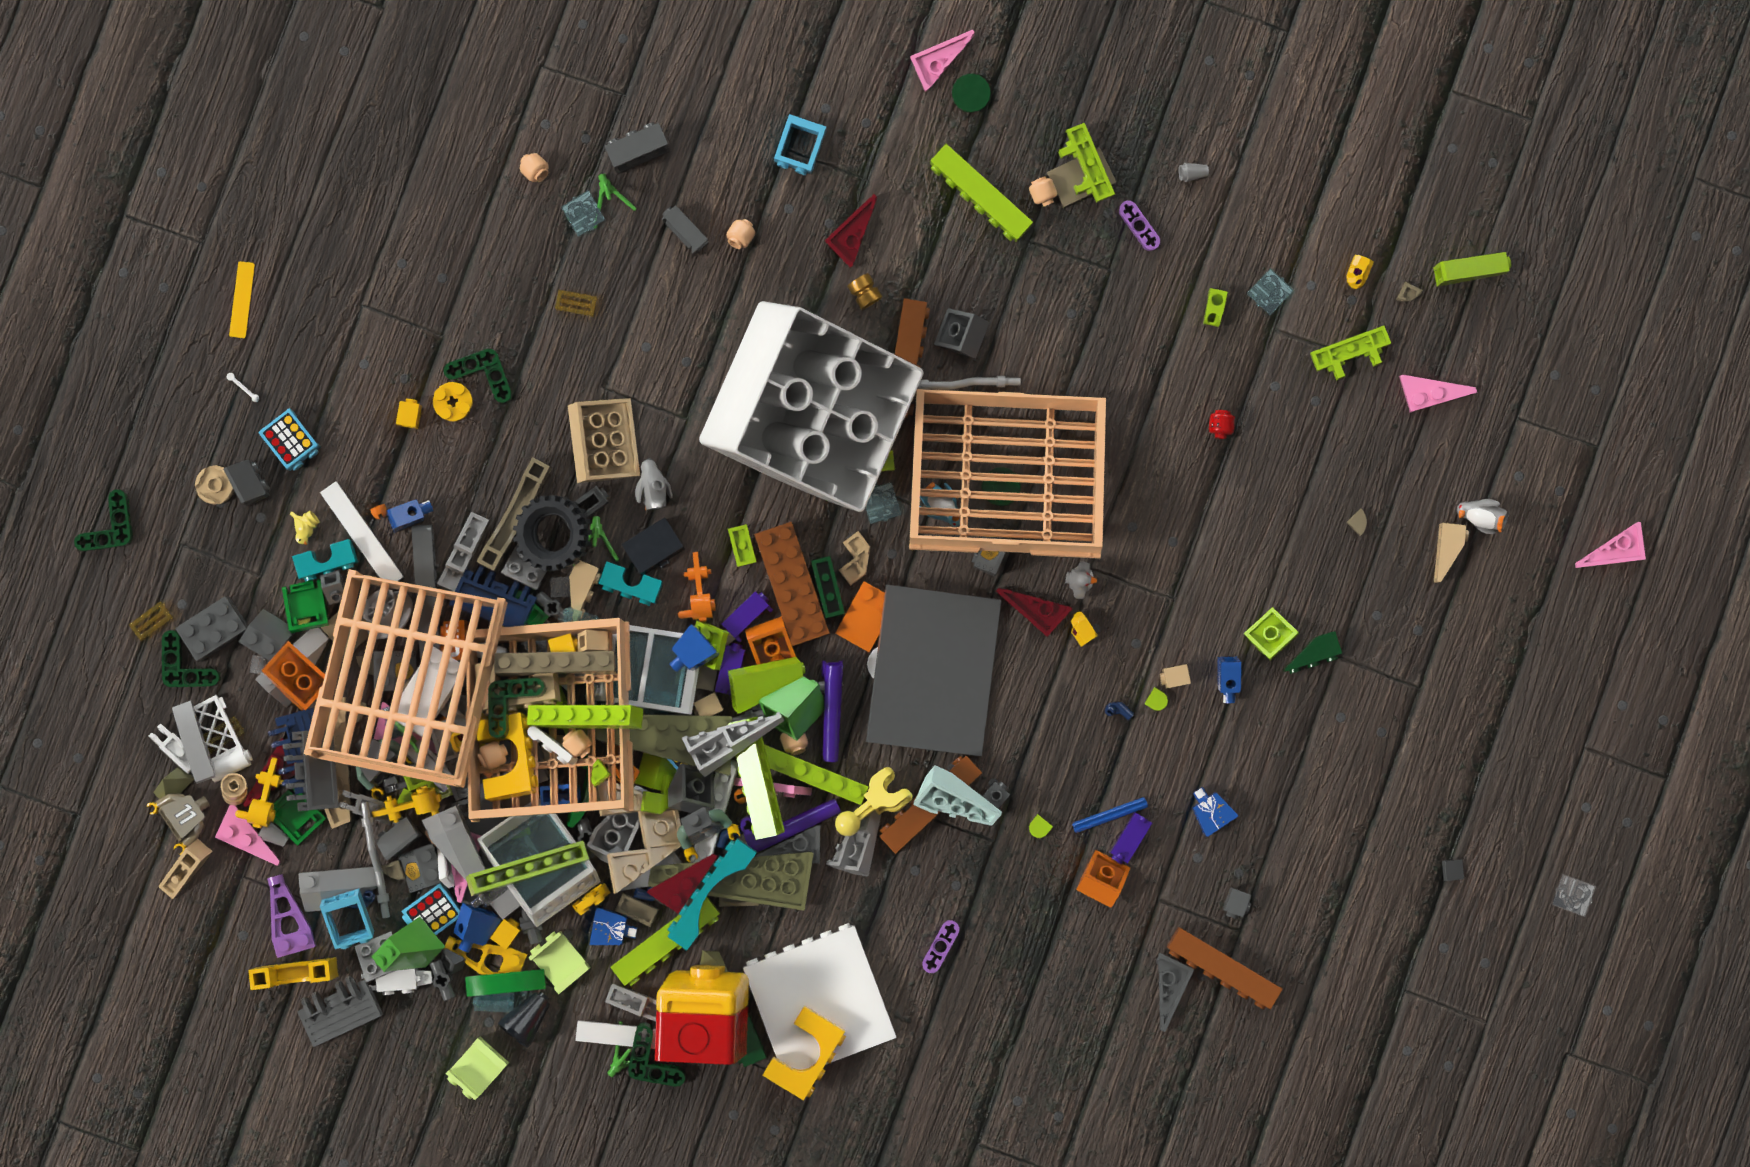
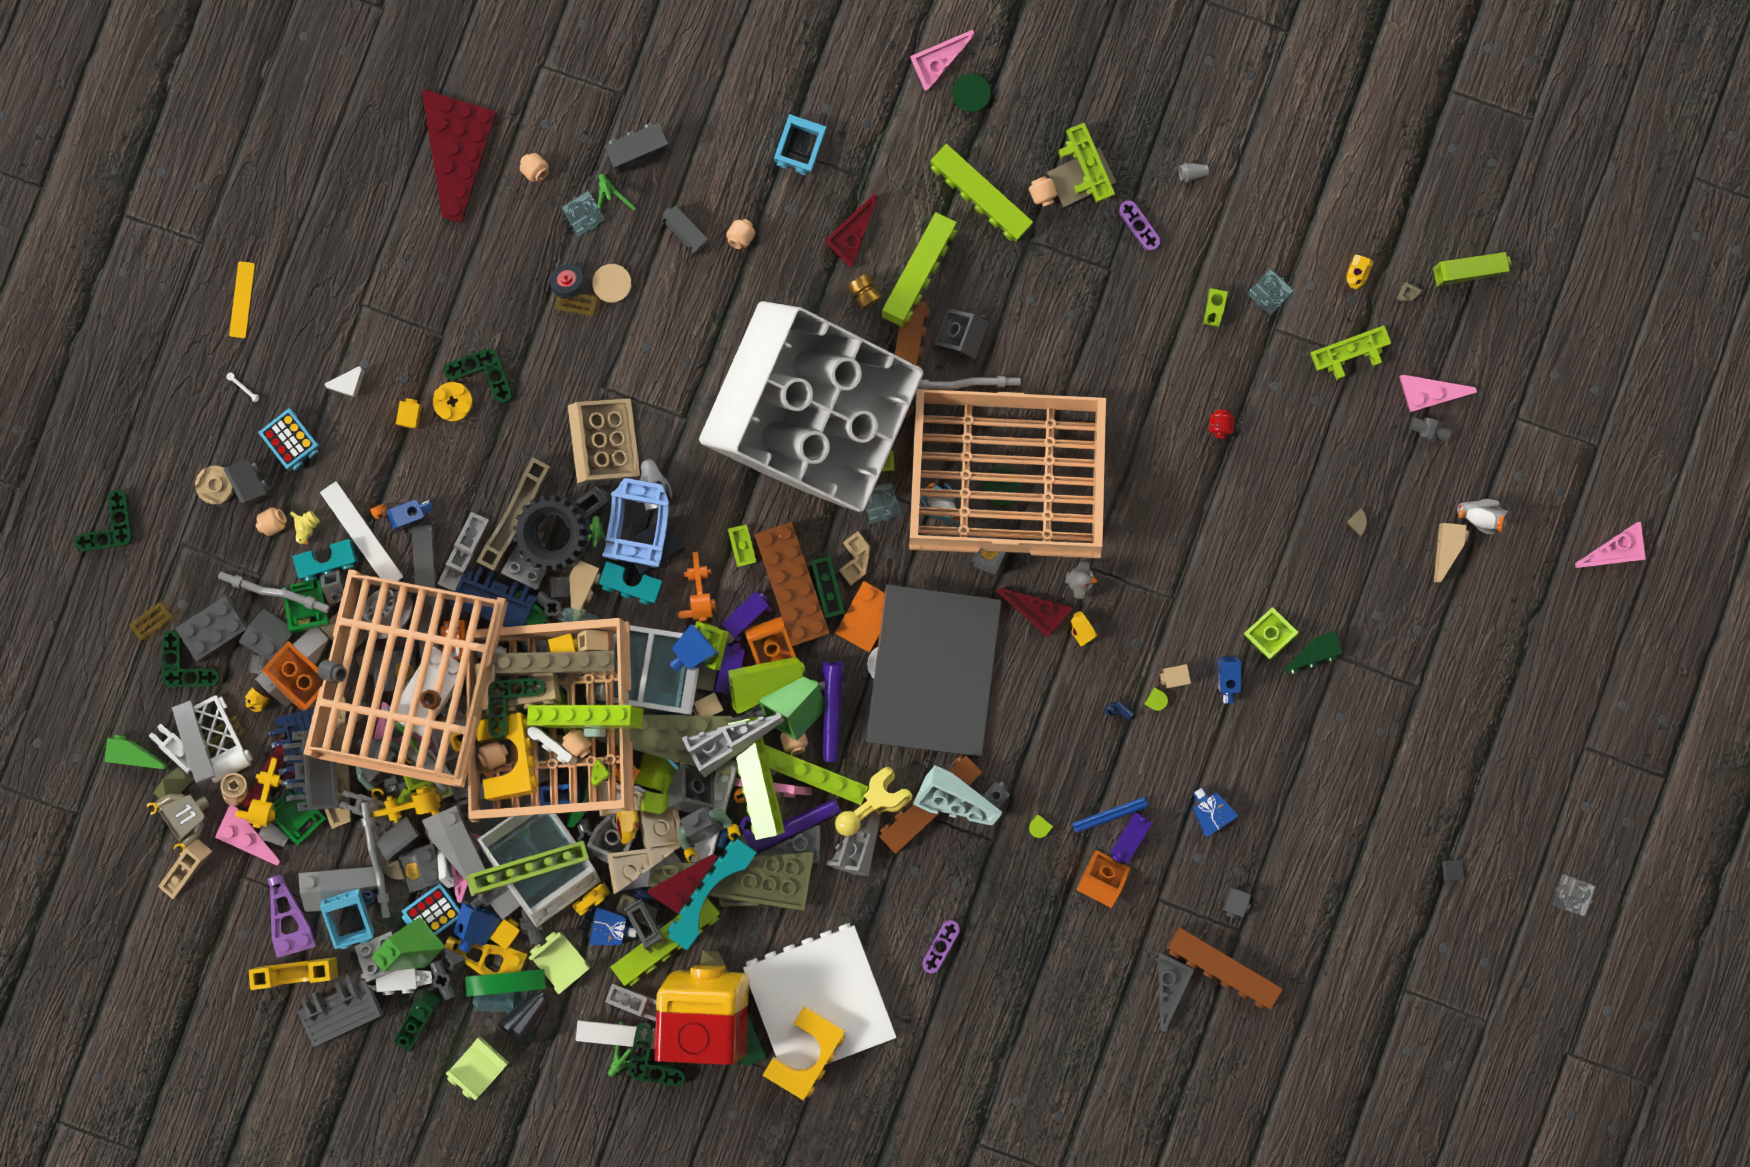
(129, 753): none -> bright green slope
(256, 700): none -> yellow rock
(271, 521): none -> light nougat head
(309, 602): none -> light grey bar
(332, 671): none -> dark grey brick
(347, 383): none -> white slope
(417, 1019): none -> dark green slope
(430, 699): none -> reddish brown tile
(457, 143): none -> dark red wing
(567, 281): none -> black wheel
(594, 732): none -> light aqua tile
(612, 283): none -> tan tile
(627, 825): none -> yellow rock
(633, 551): none -> light blue wedge
(633, 908): none -> dark grey window
(919, 269): none -> lime brick
(1430, 429): none -> dark grey axle

